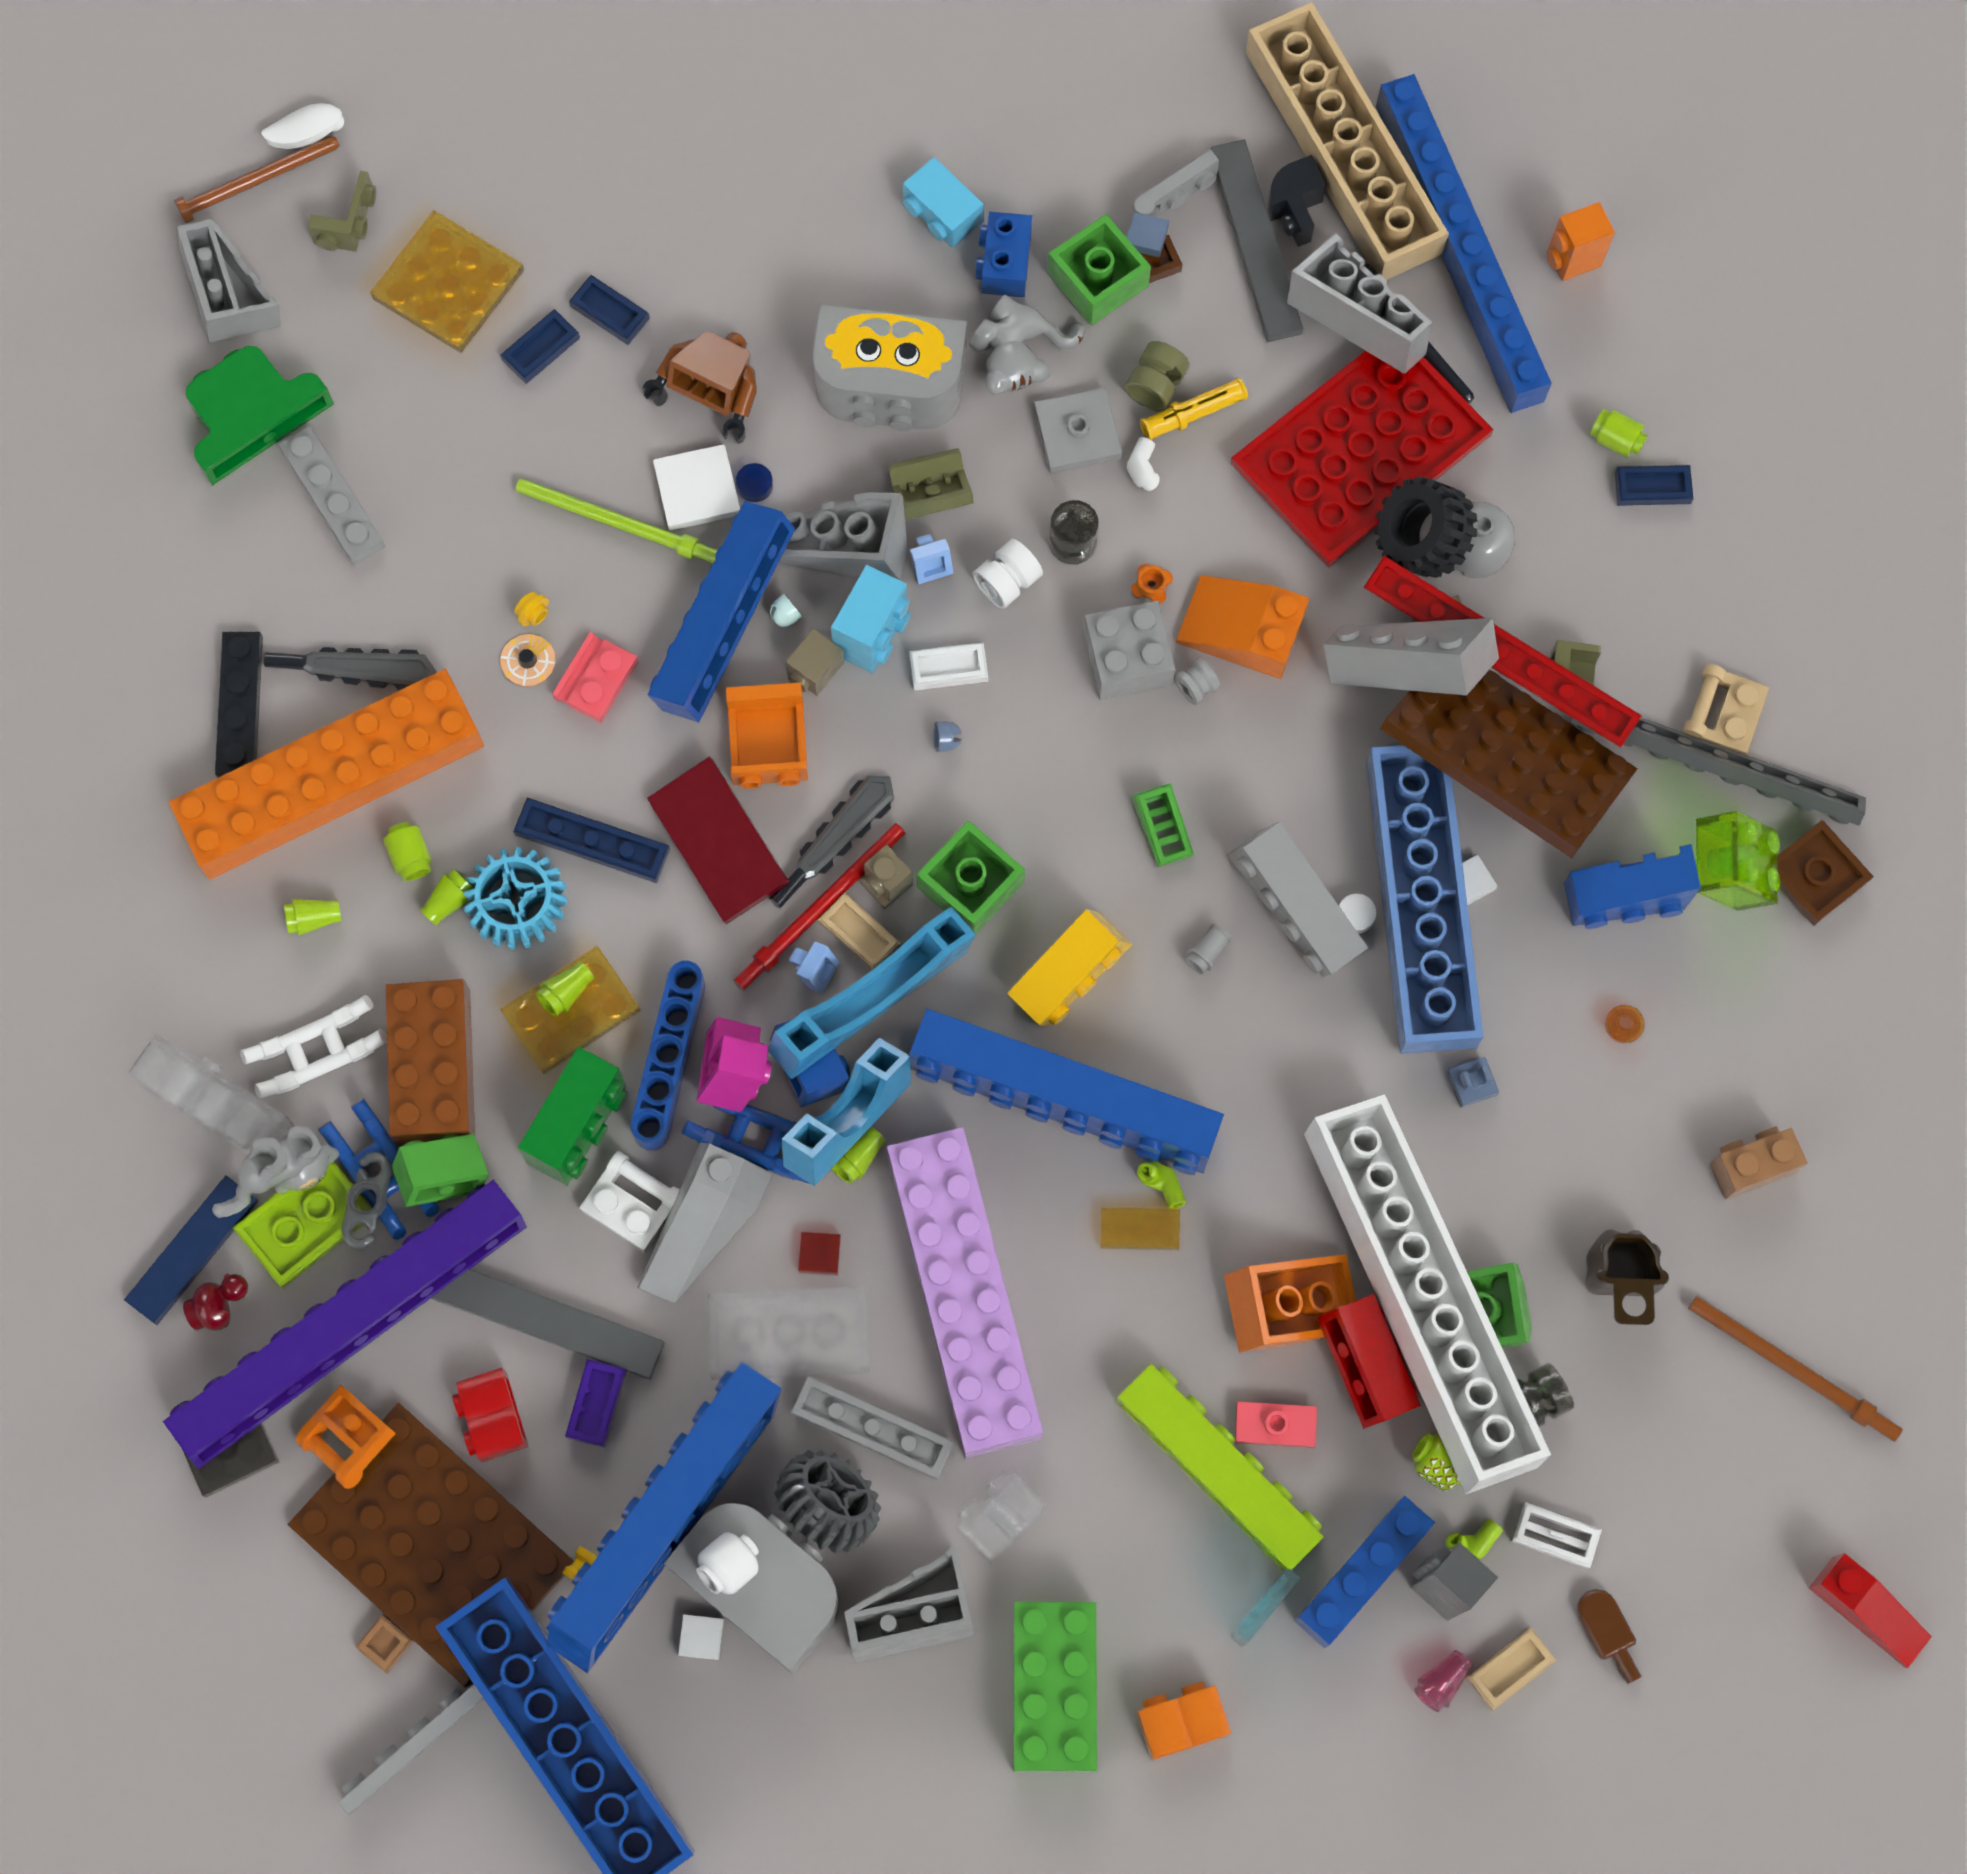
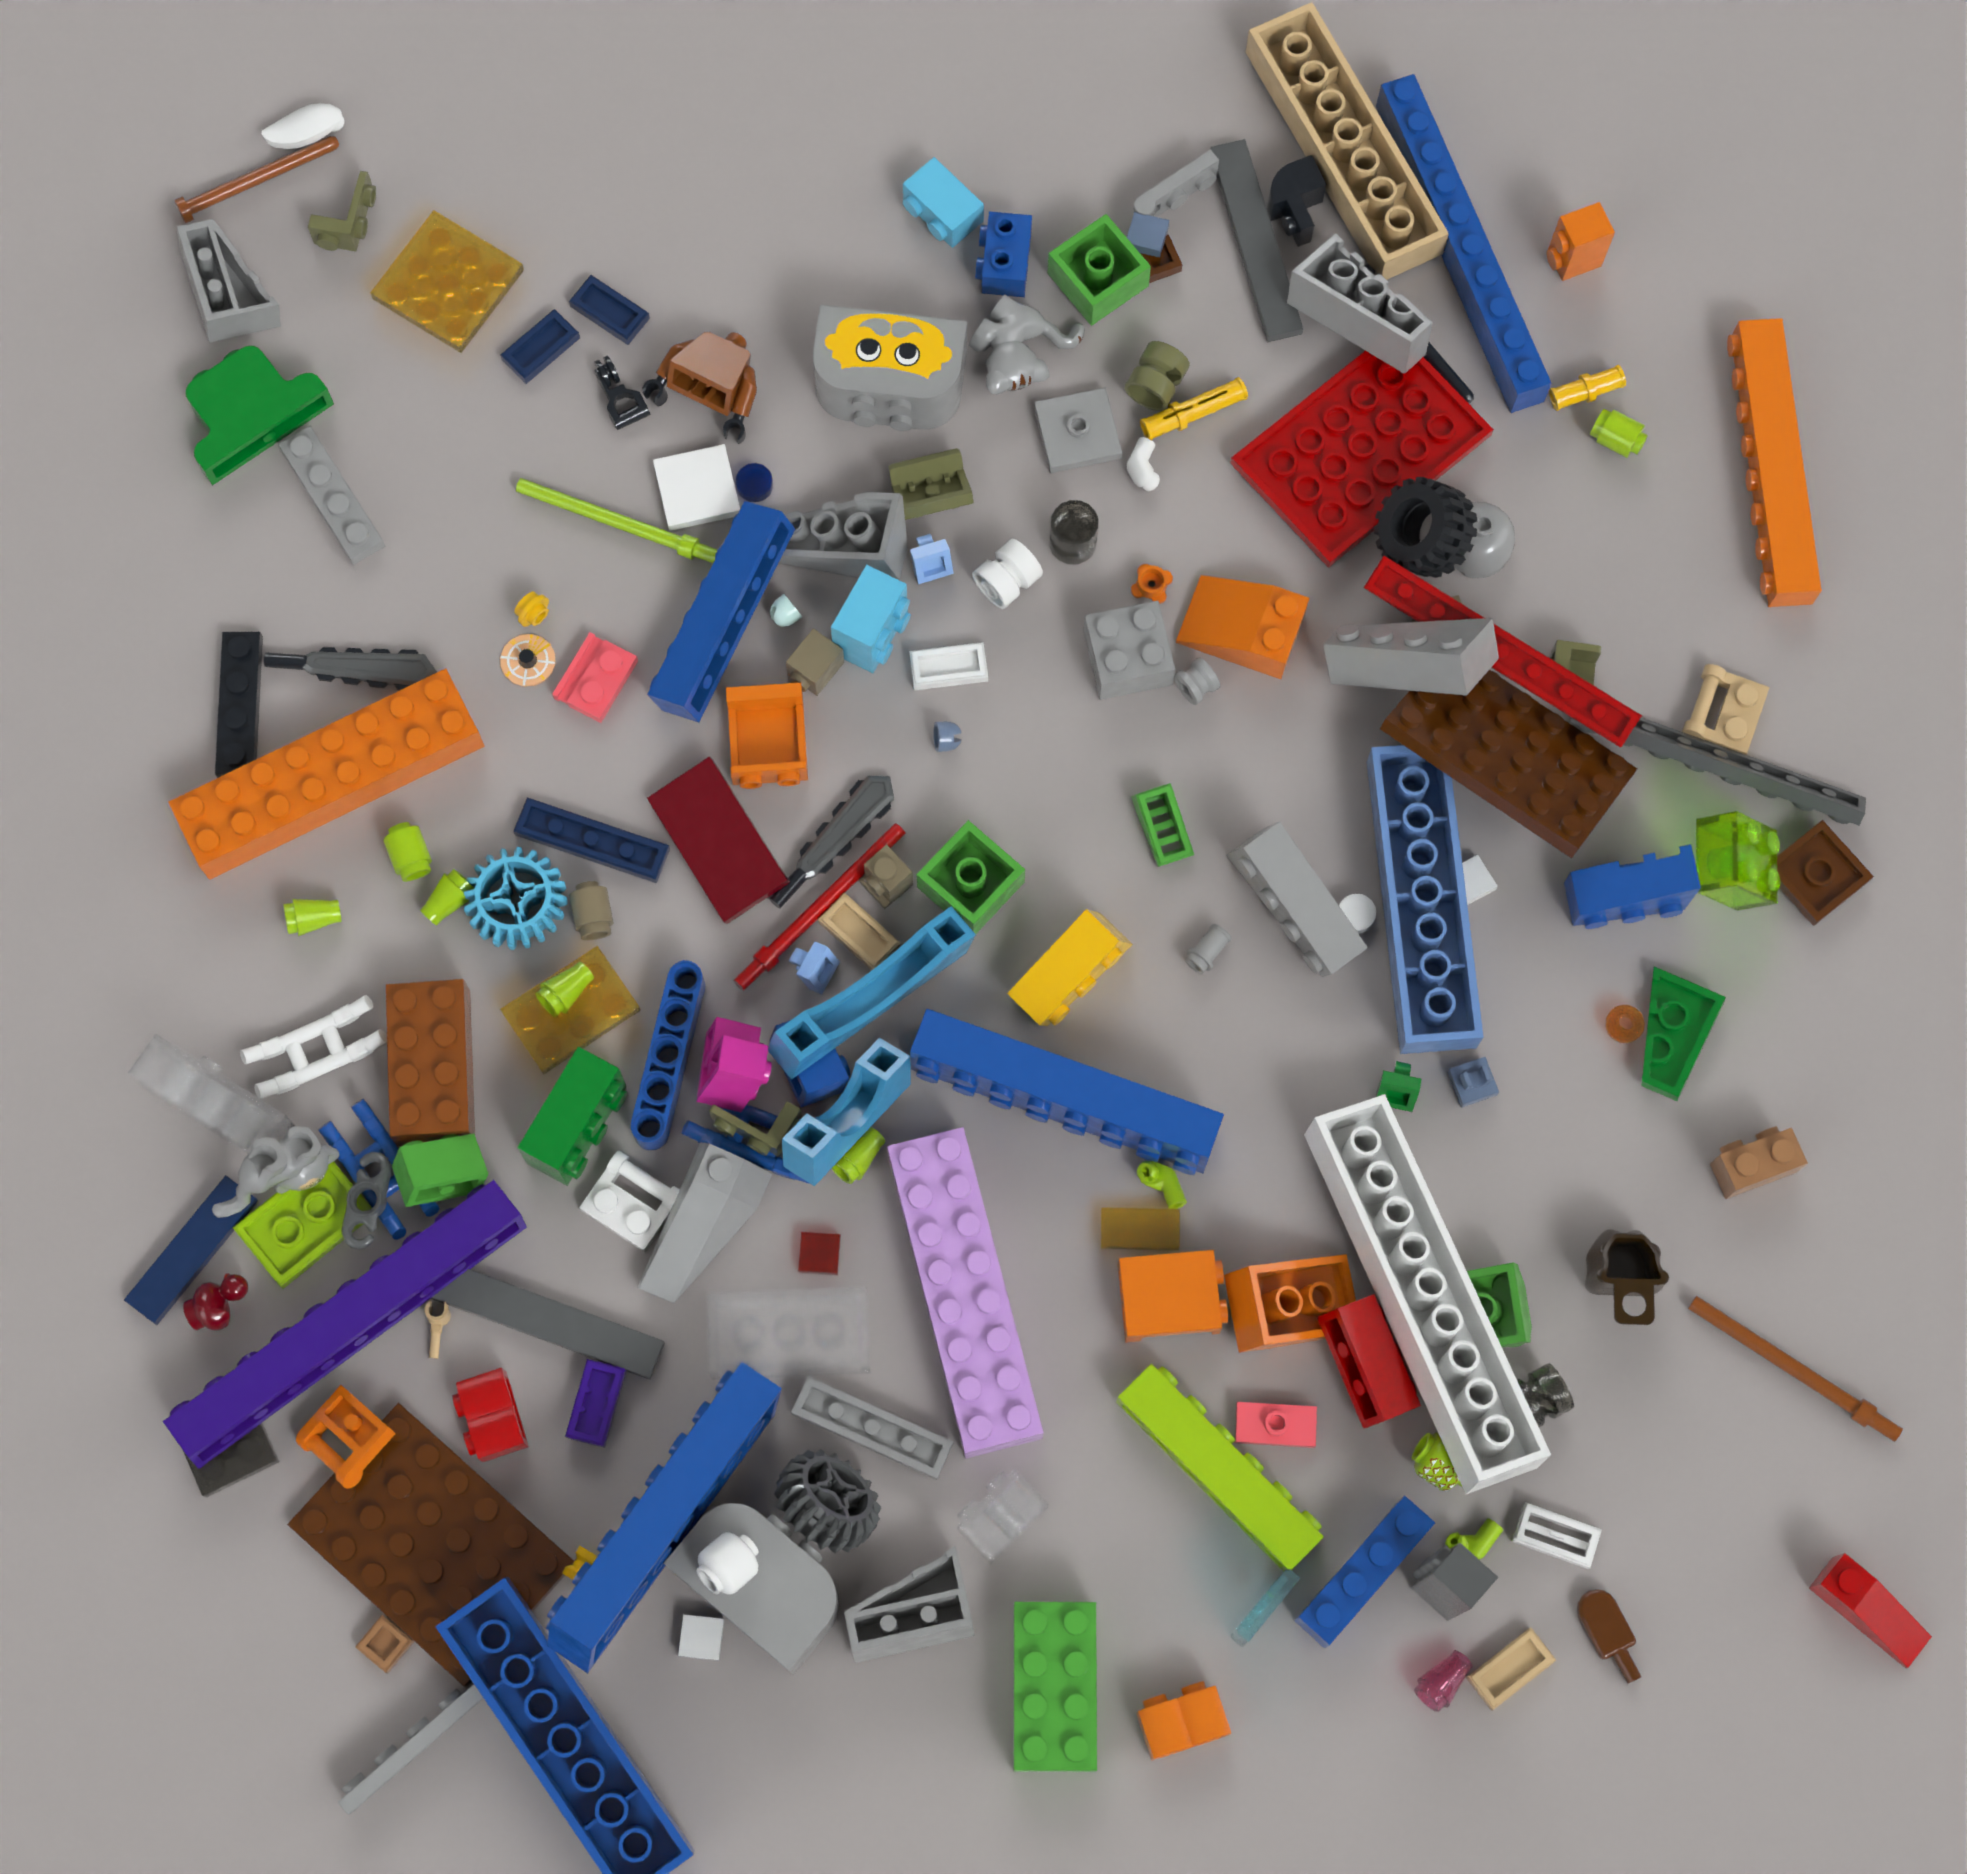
(436, 1327): none -> tan hand
(591, 910): none -> dark tan brick
(605, 373): none -> black piece
(757, 1140): none -> olive bracket
(1171, 1294): none -> orange panel
(1400, 1087): none -> green tile
(1587, 387): none -> yellow pin
(1654, 485): dark blue tile -> none
(1676, 1031): none -> green wing
(1774, 463): none -> orange brick

